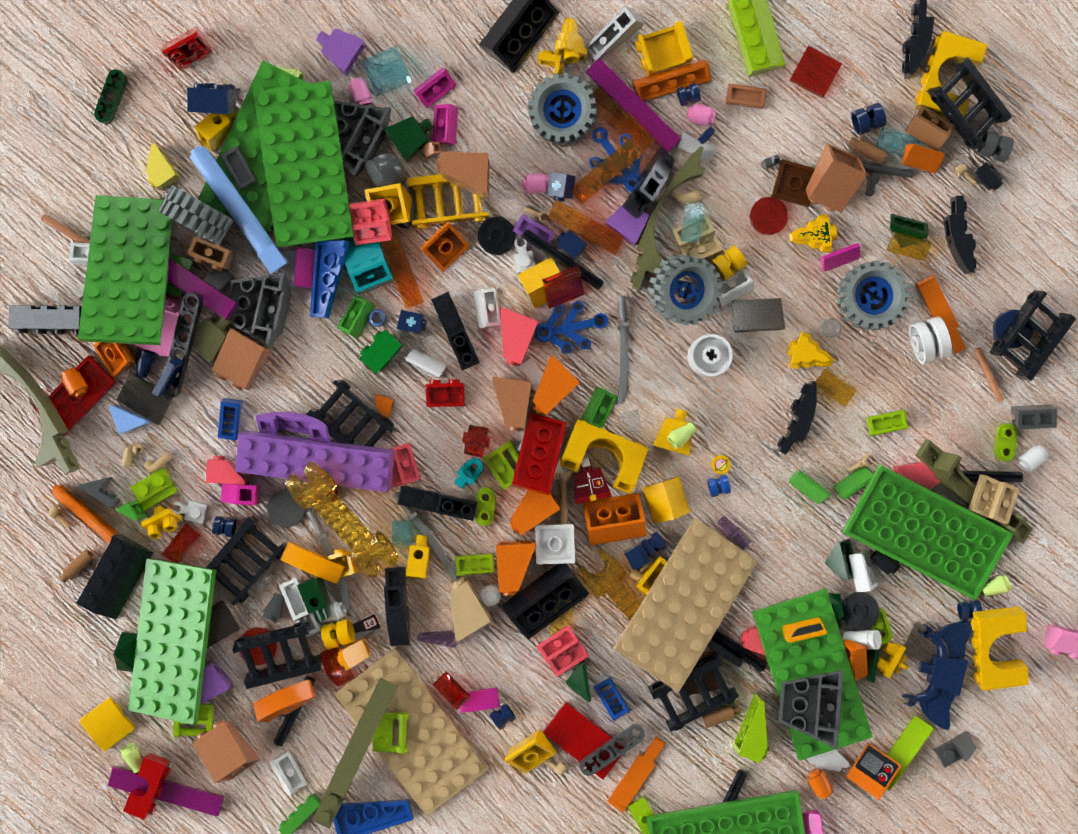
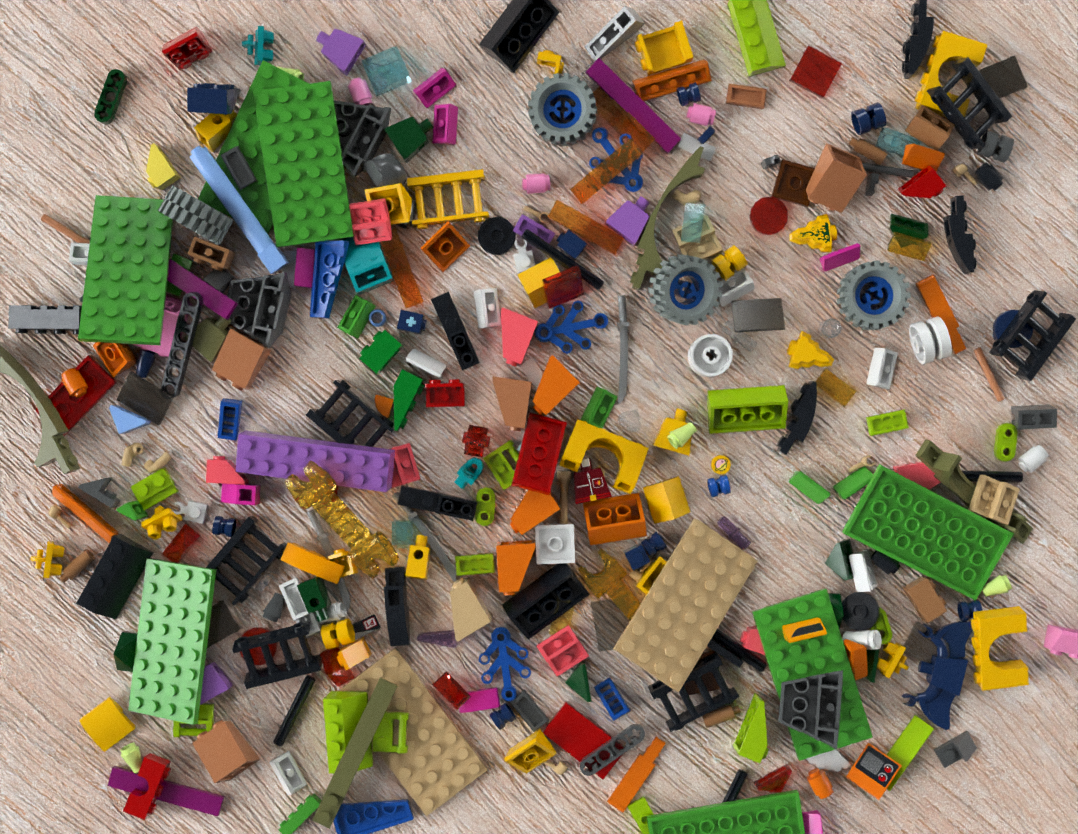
(50, 569): none -> yellow hips
(167, 377): dark blue tile -> none
(261, 36): none -> teal hips
(283, 701): orange slope -> none
(284, 509): dark grey tile -> none
(293, 422): medium lavender slope -> none
(341, 718): none -> lime slope
(405, 392): none -> green slope
(432, 149): nougat piece -> none
(466, 171): nougat slope -> none
(491, 595): white brick -> none
(504, 661): none -> blue plant
(529, 710): none -> dark grey tile
(560, 186): brick -> none
(570, 43): yellow rock -> none
(608, 623): none -> clear smoke piece
(650, 183): black slope -> none
(747, 409): none -> lime slope
(774, 780): none -> clear red slope
(882, 368): none -> white slope
(924, 184): none -> red slope
(925, 599): none -> medium nougat brick
(1004, 77): none -> clear smoke piece

